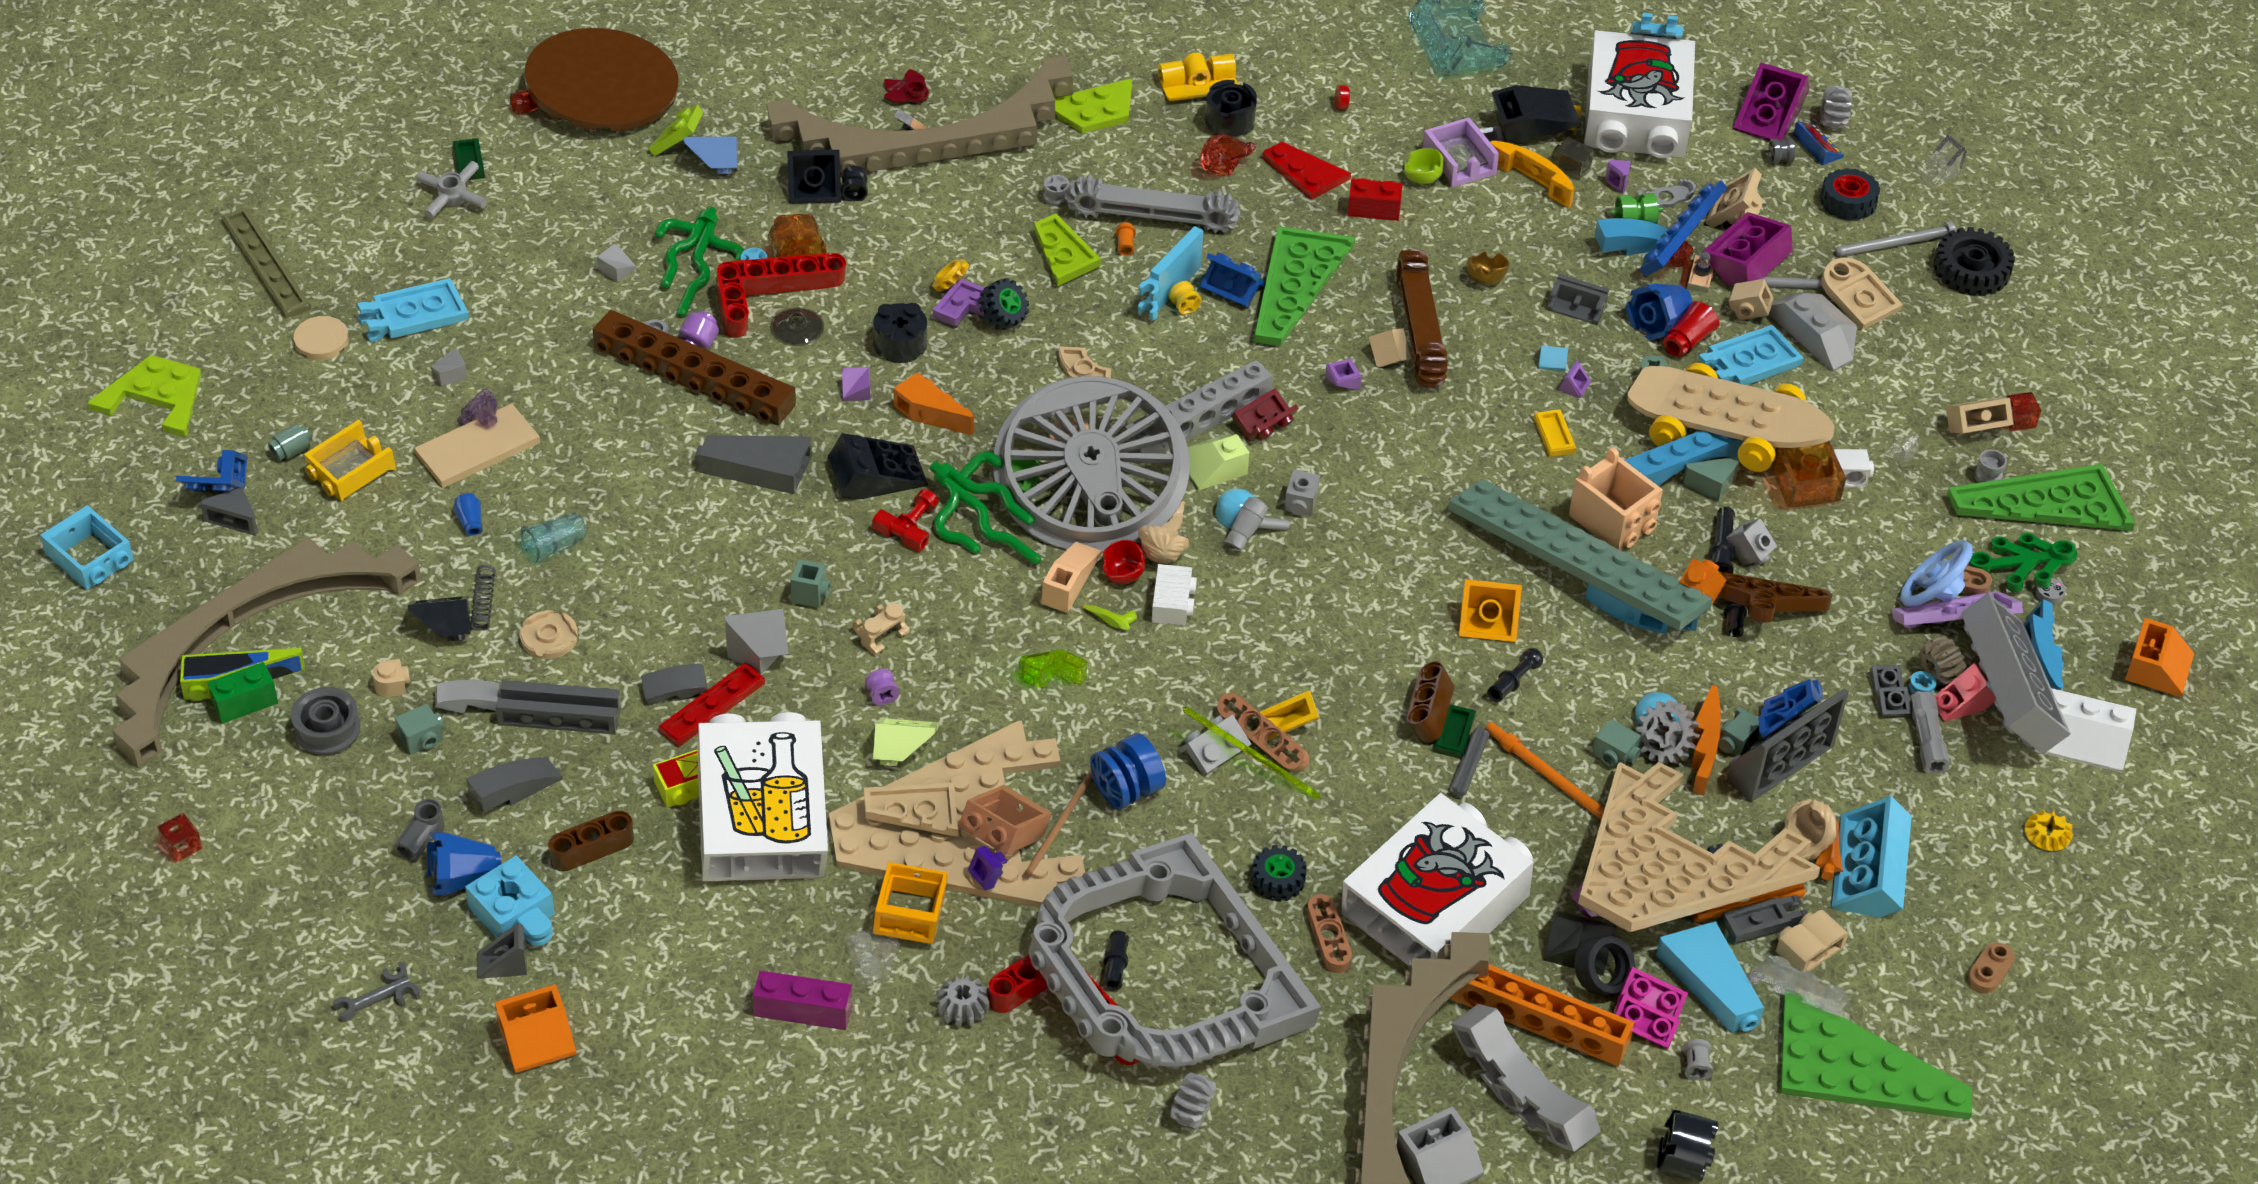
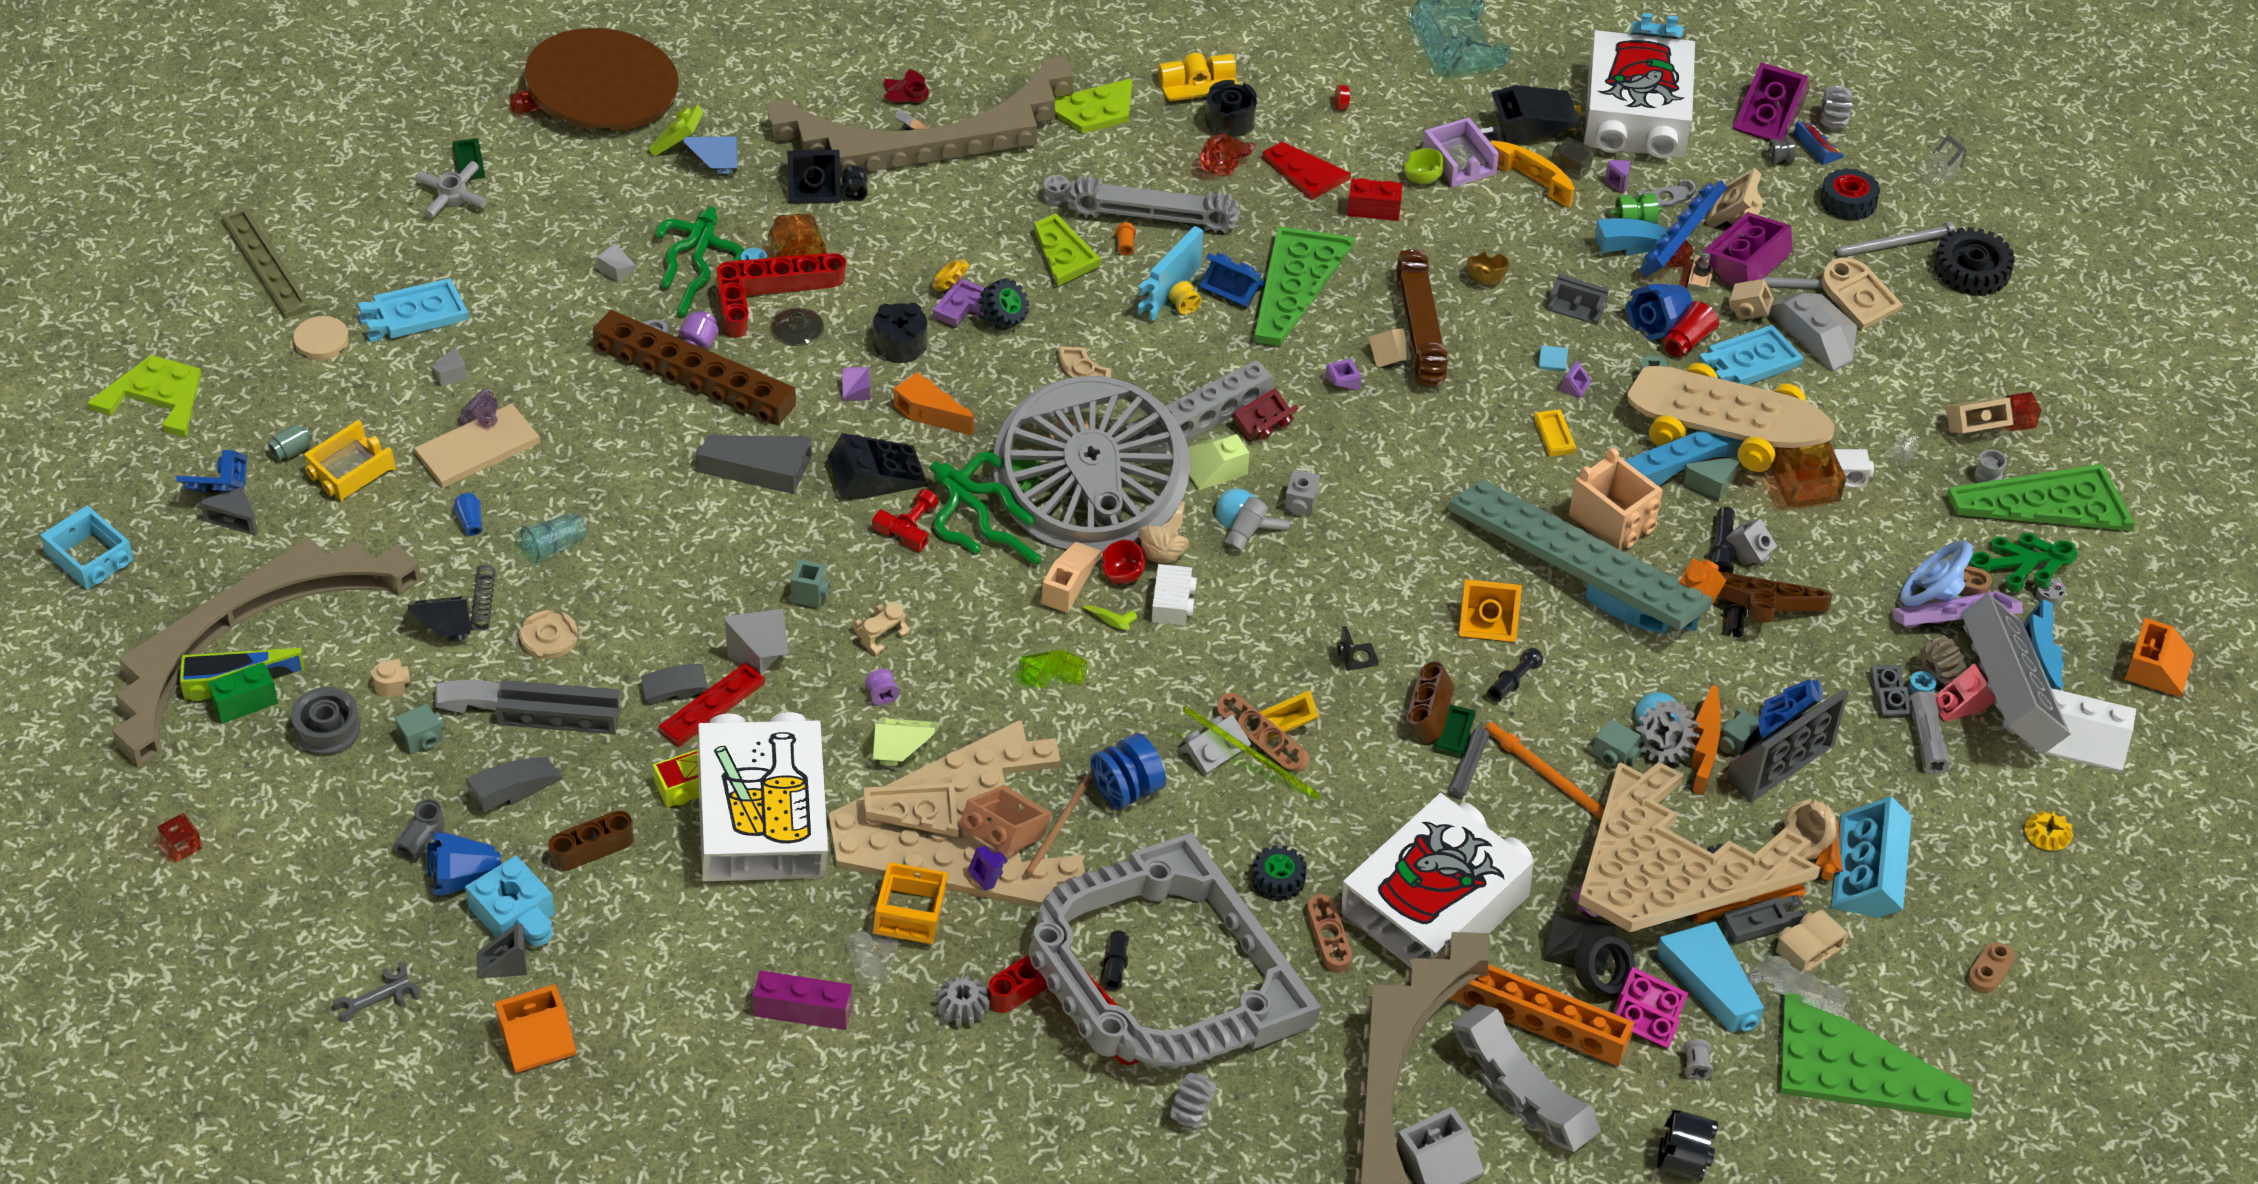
(1346, 650): none -> pearl dark grey bracket

